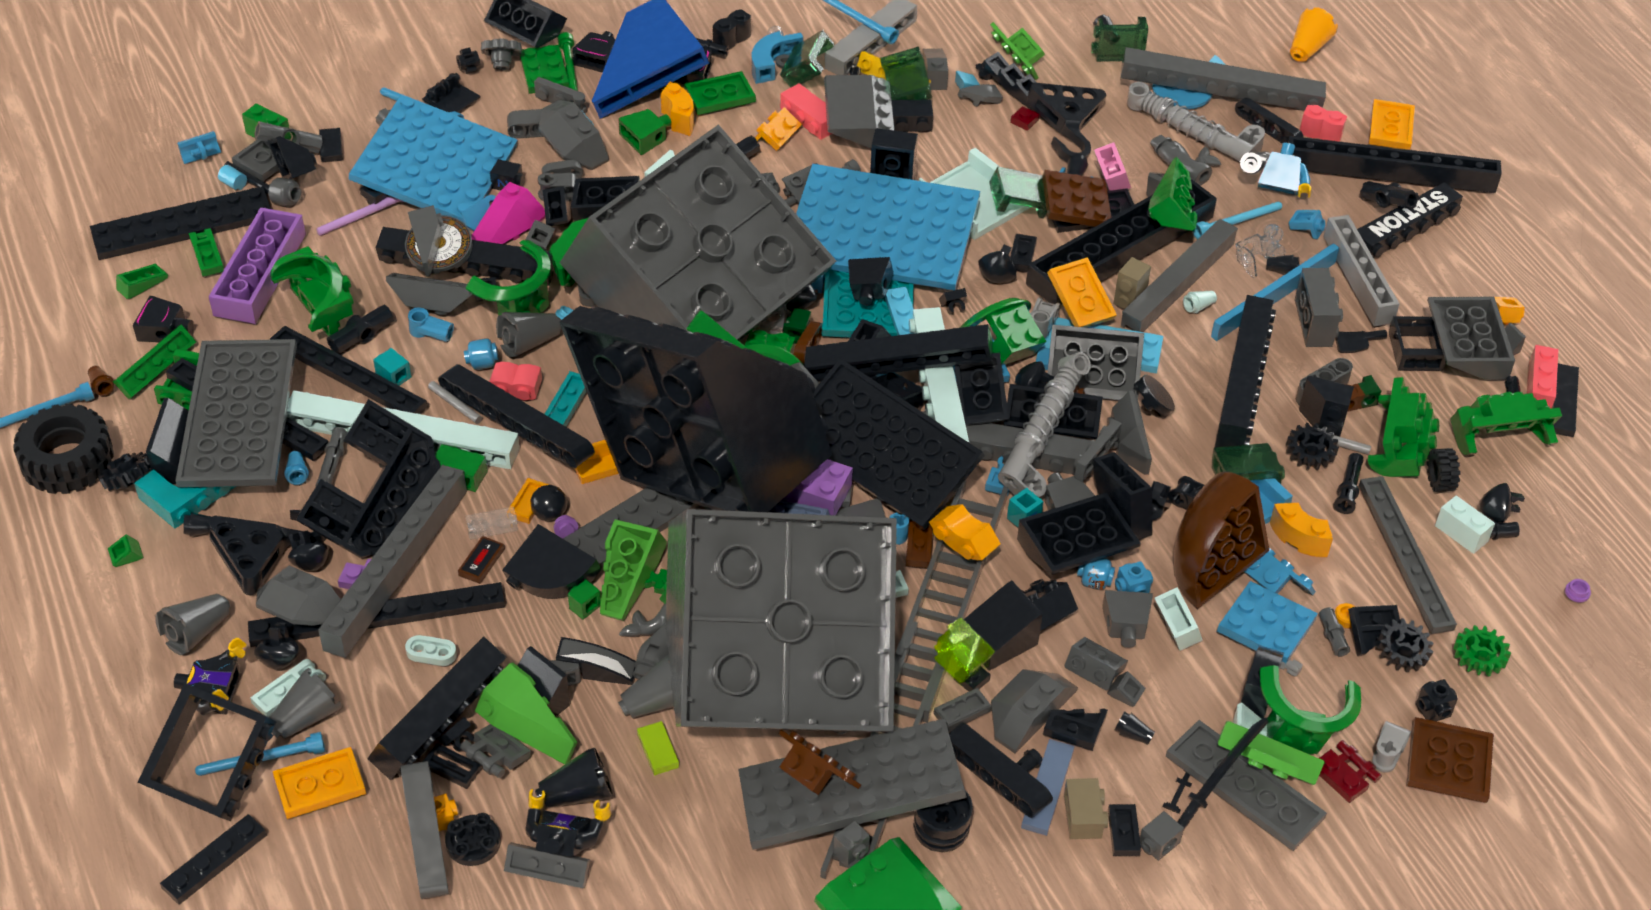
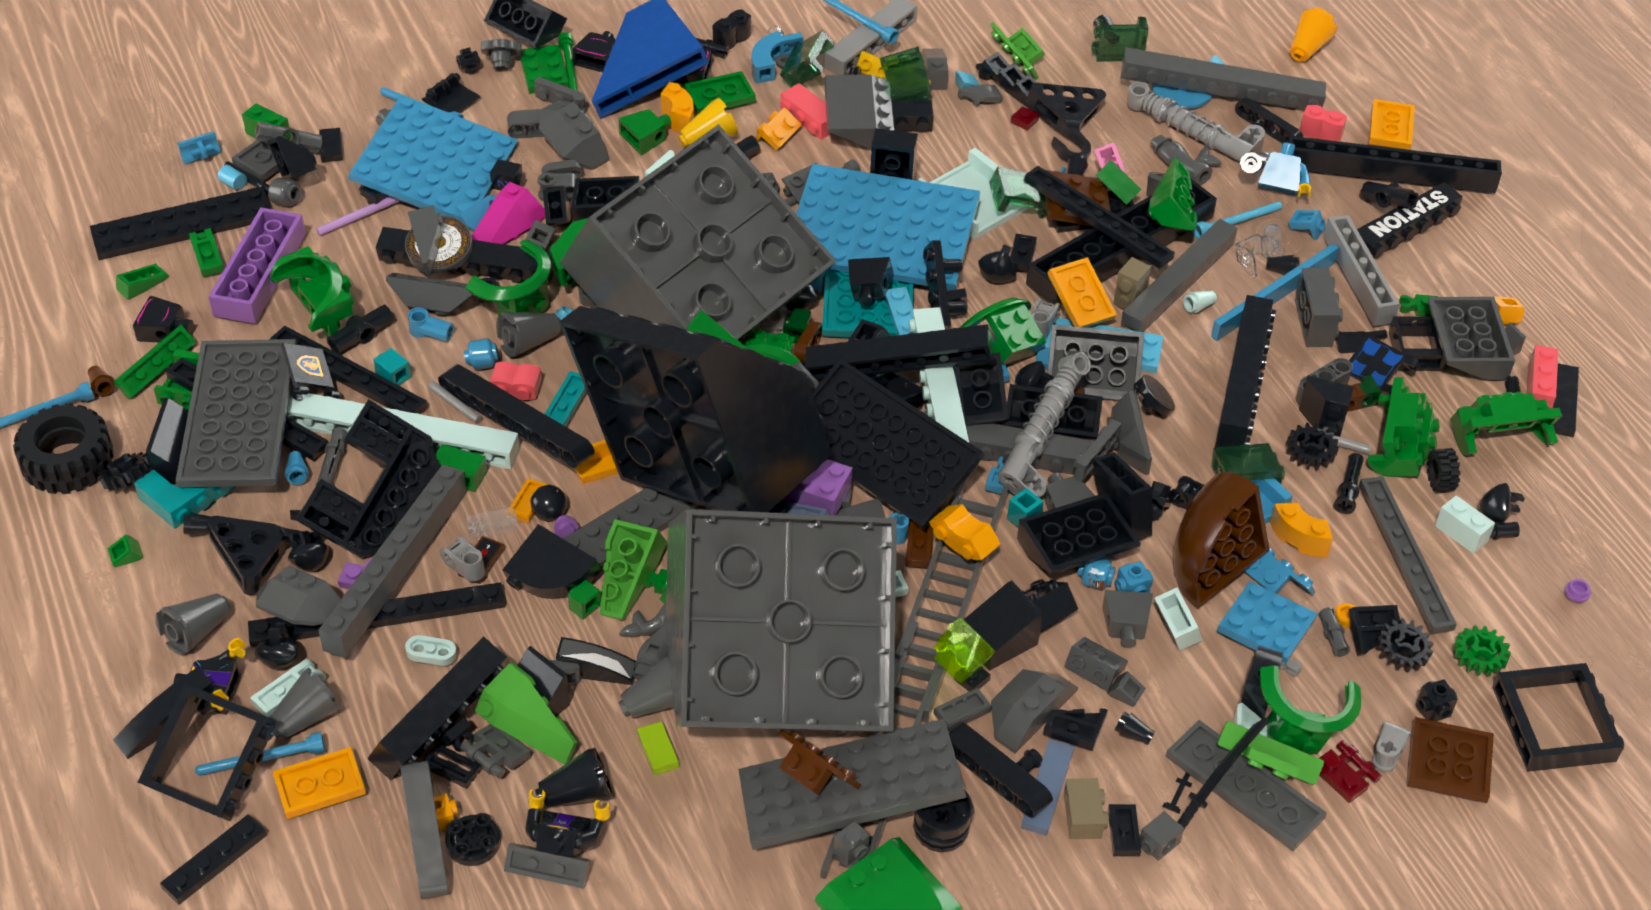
(149, 722): none -> black slope
(308, 368): none -> flag
(464, 559): none -> light grey piece
(707, 120): none -> yellow cone
(935, 277): none -> black plate
(1099, 217): none -> black plate
(1118, 182): none -> green tile
(1380, 361): none -> black flag
(1418, 304): none -> green plate
(1523, 734): none -> black window

